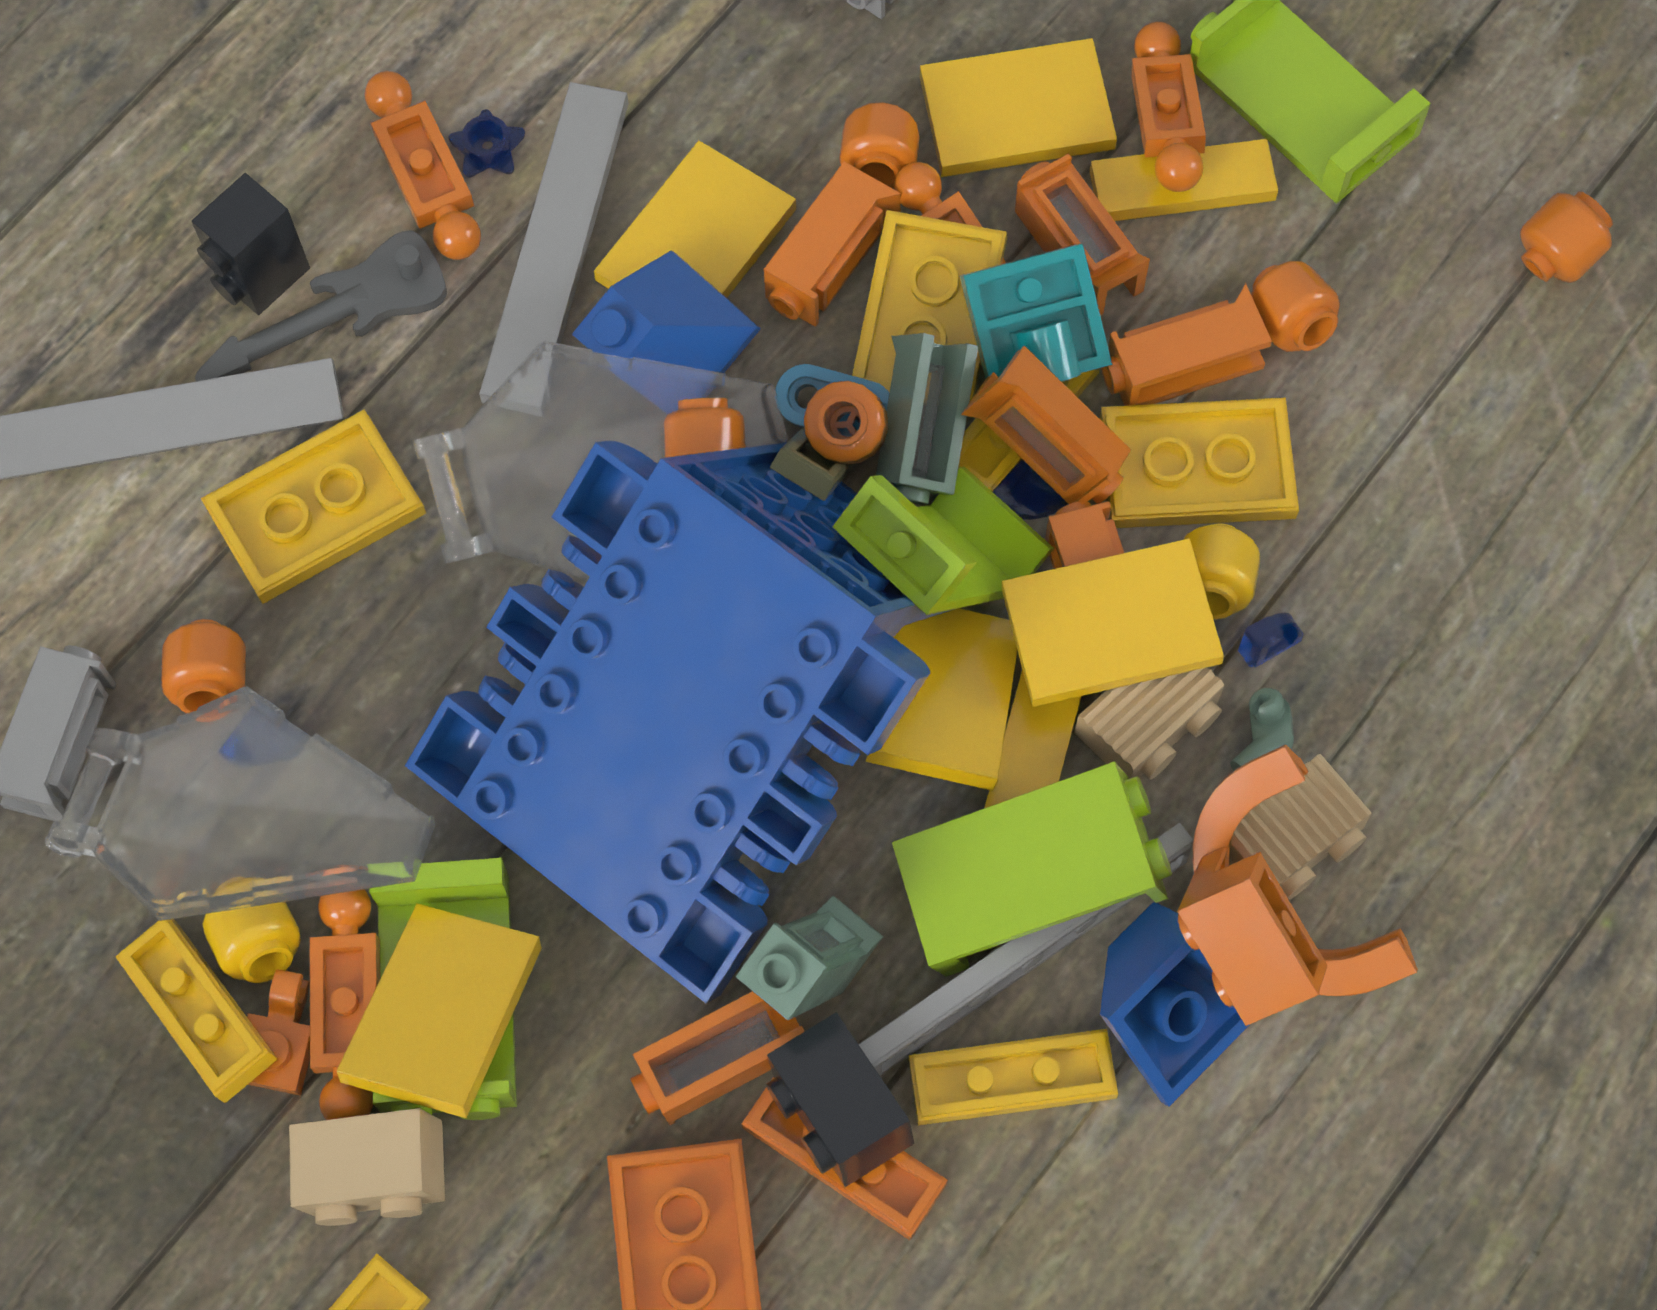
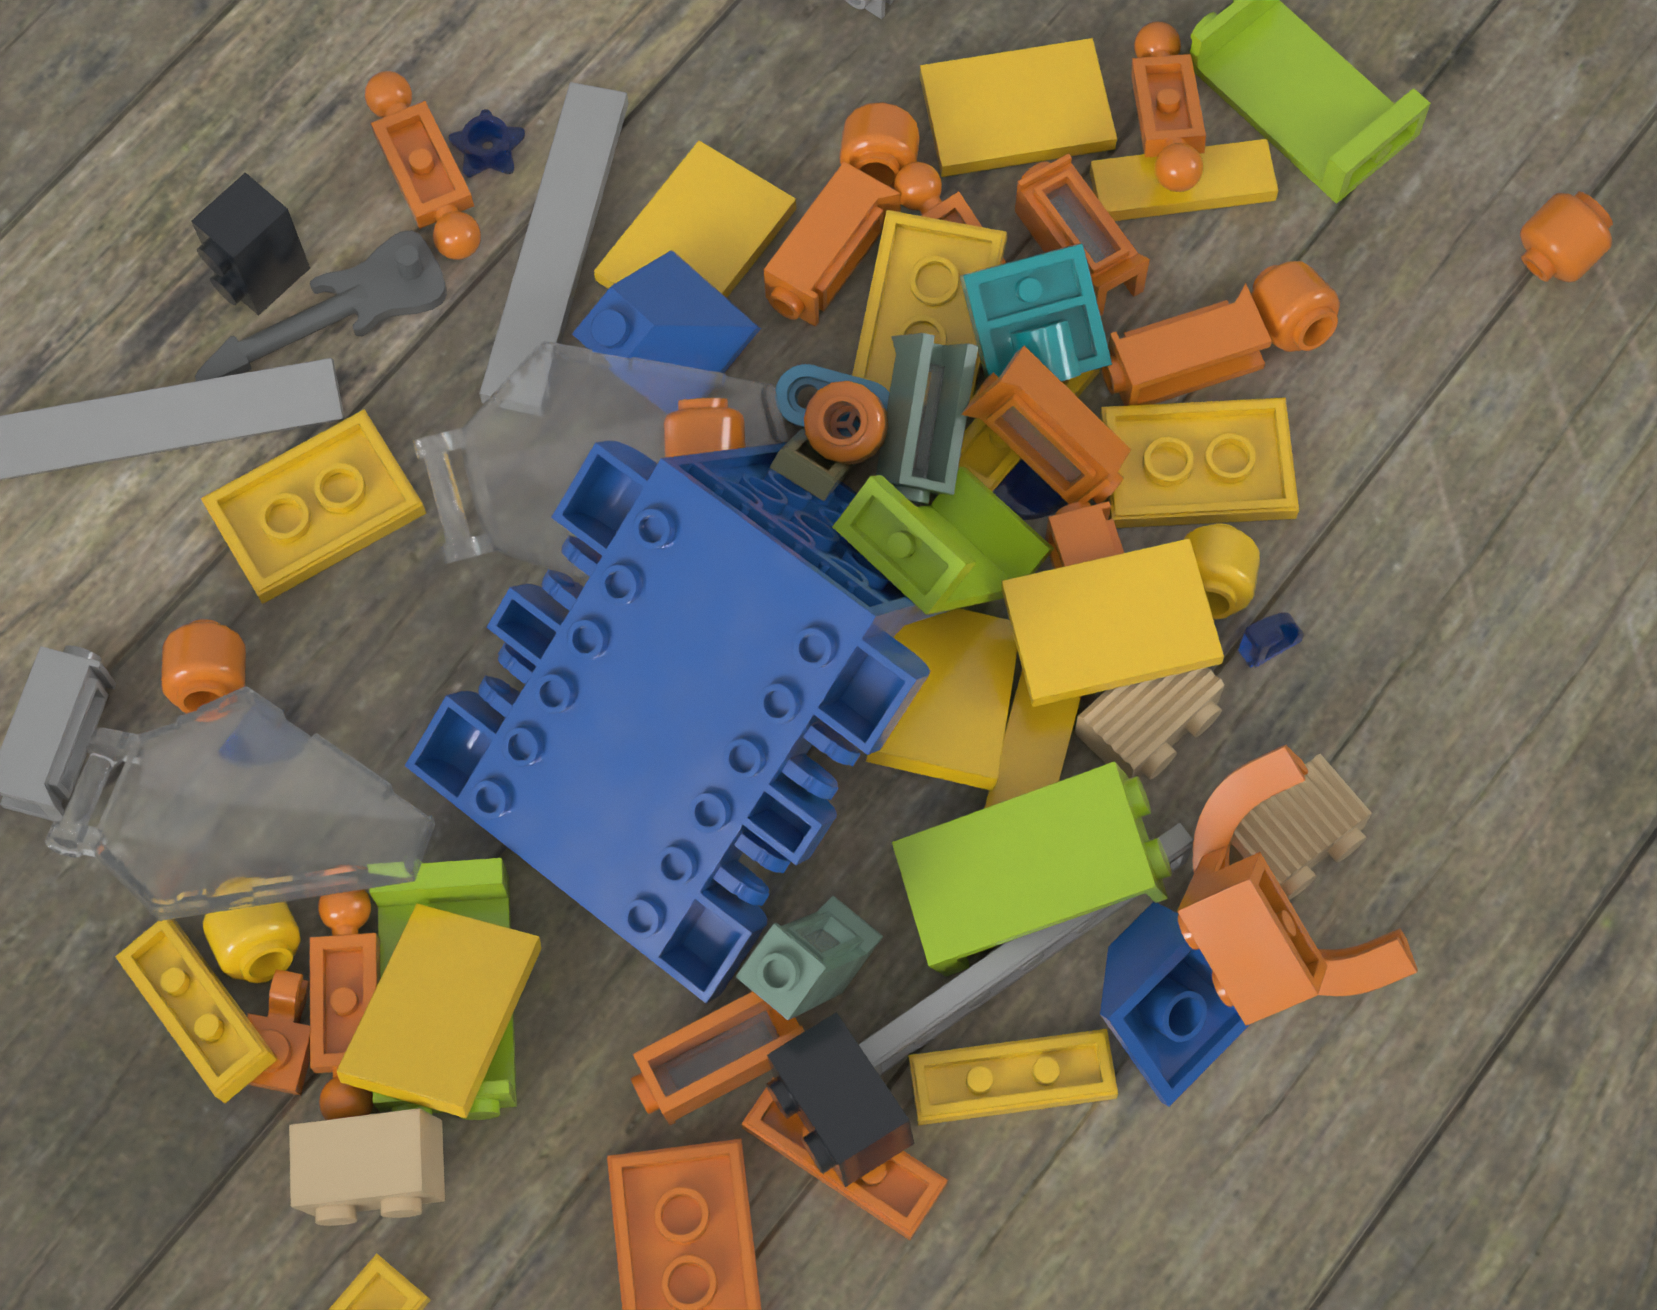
(1270, 726): sand green arm -> none

